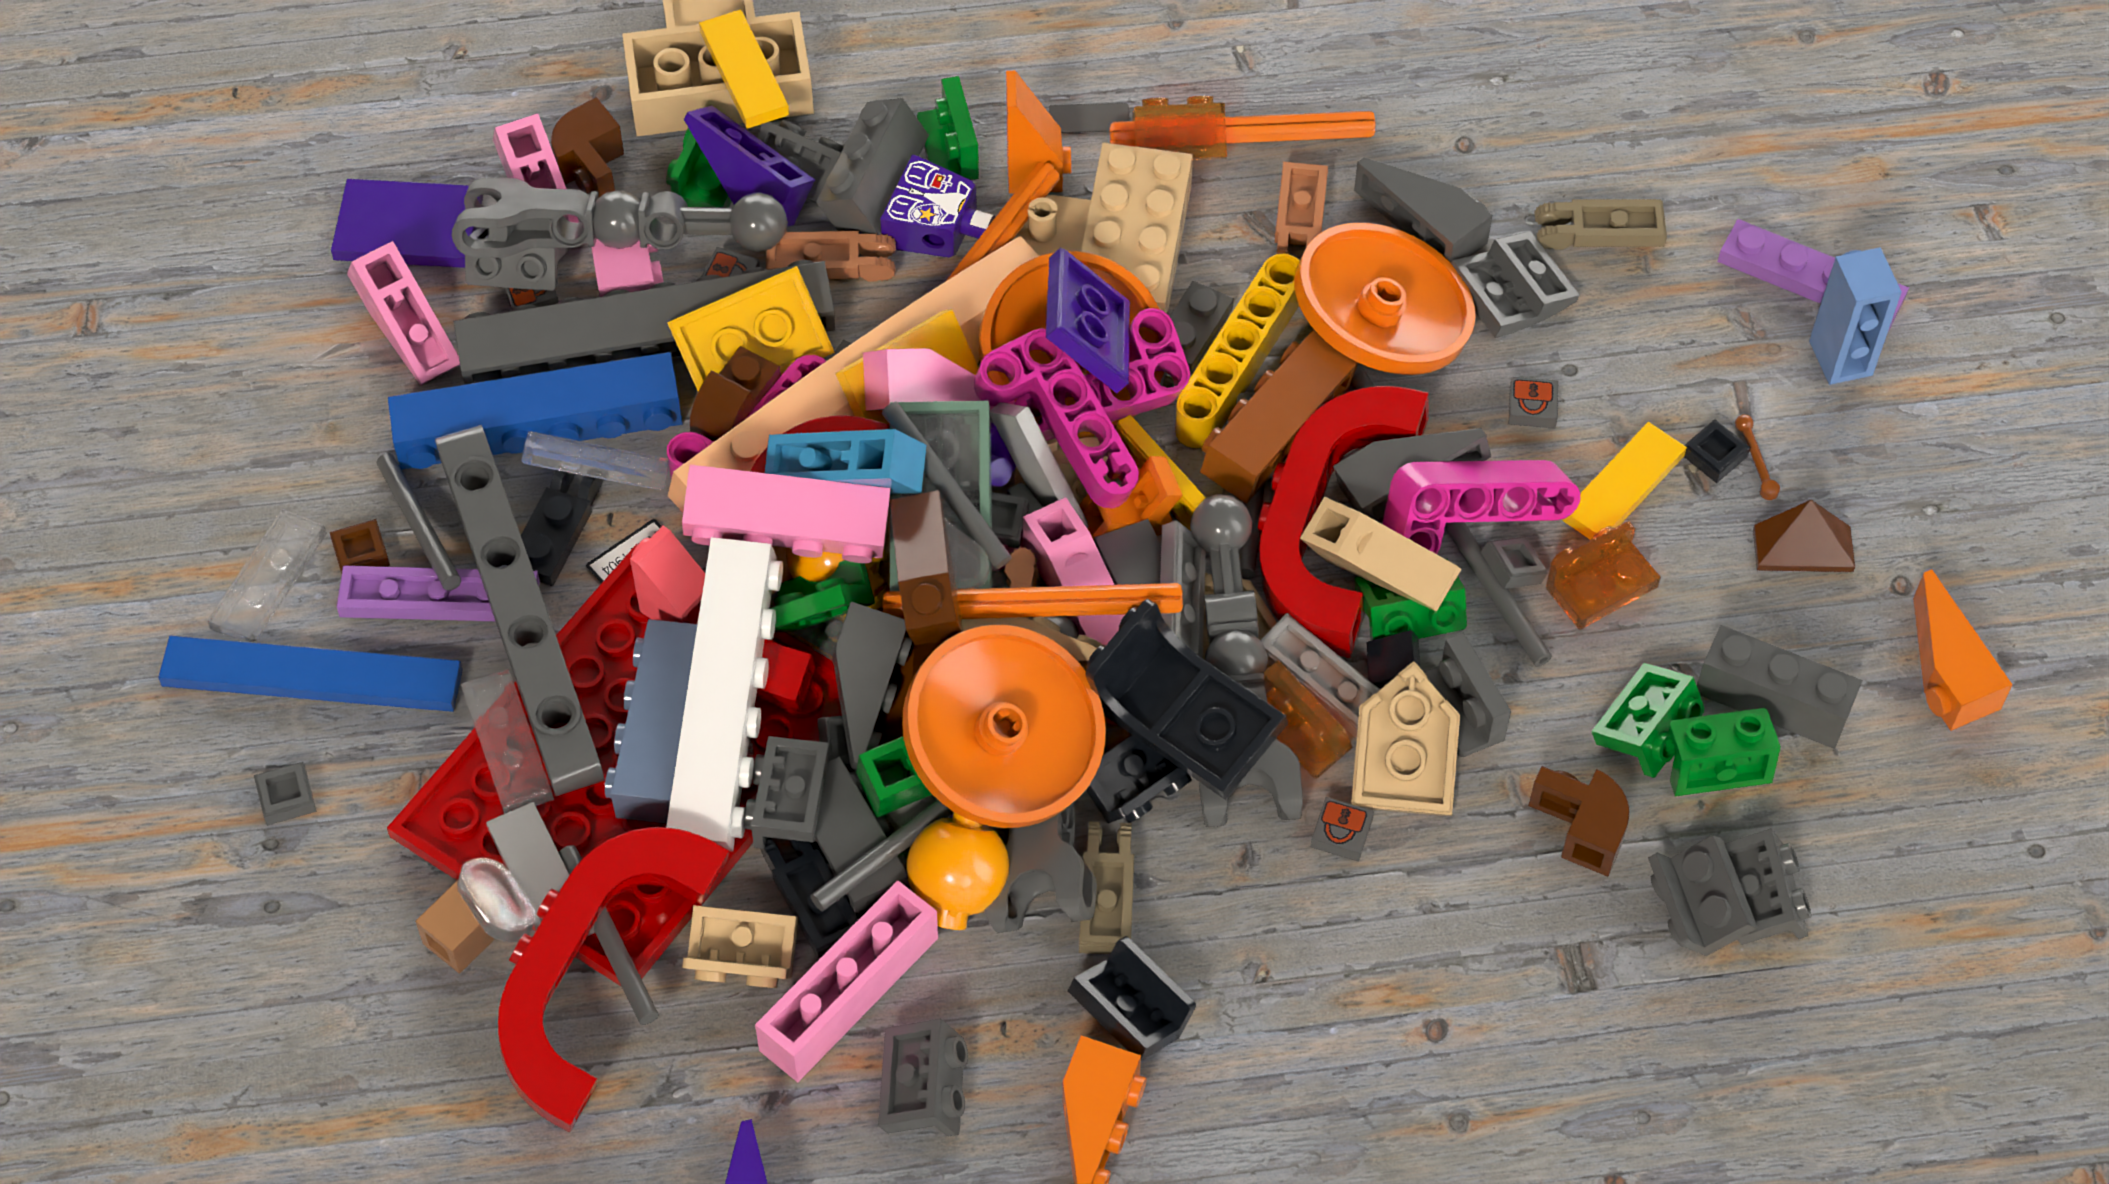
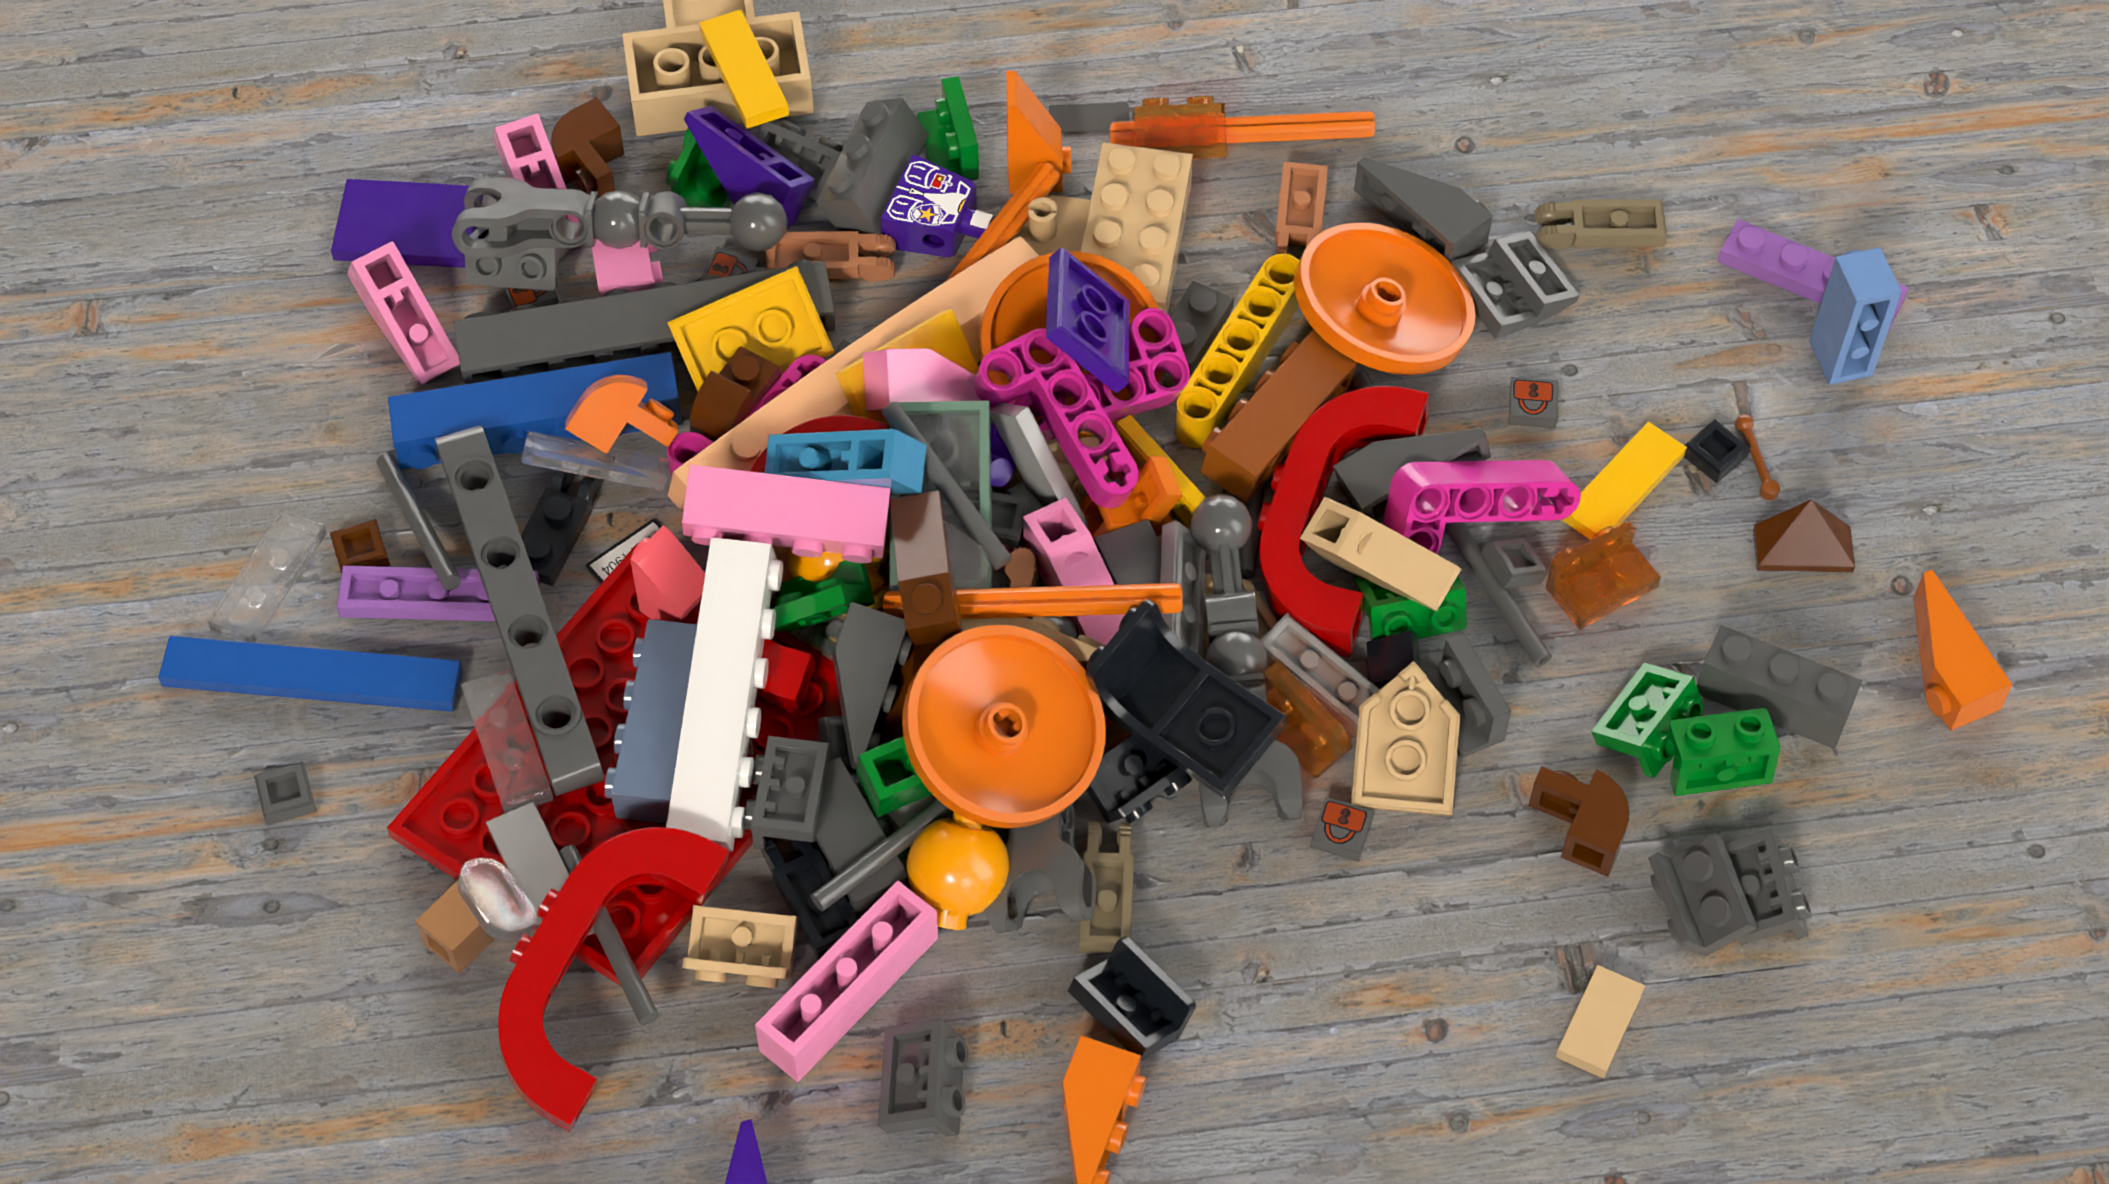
(611, 404): none -> orange brick
(1600, 1021): none -> tan tile

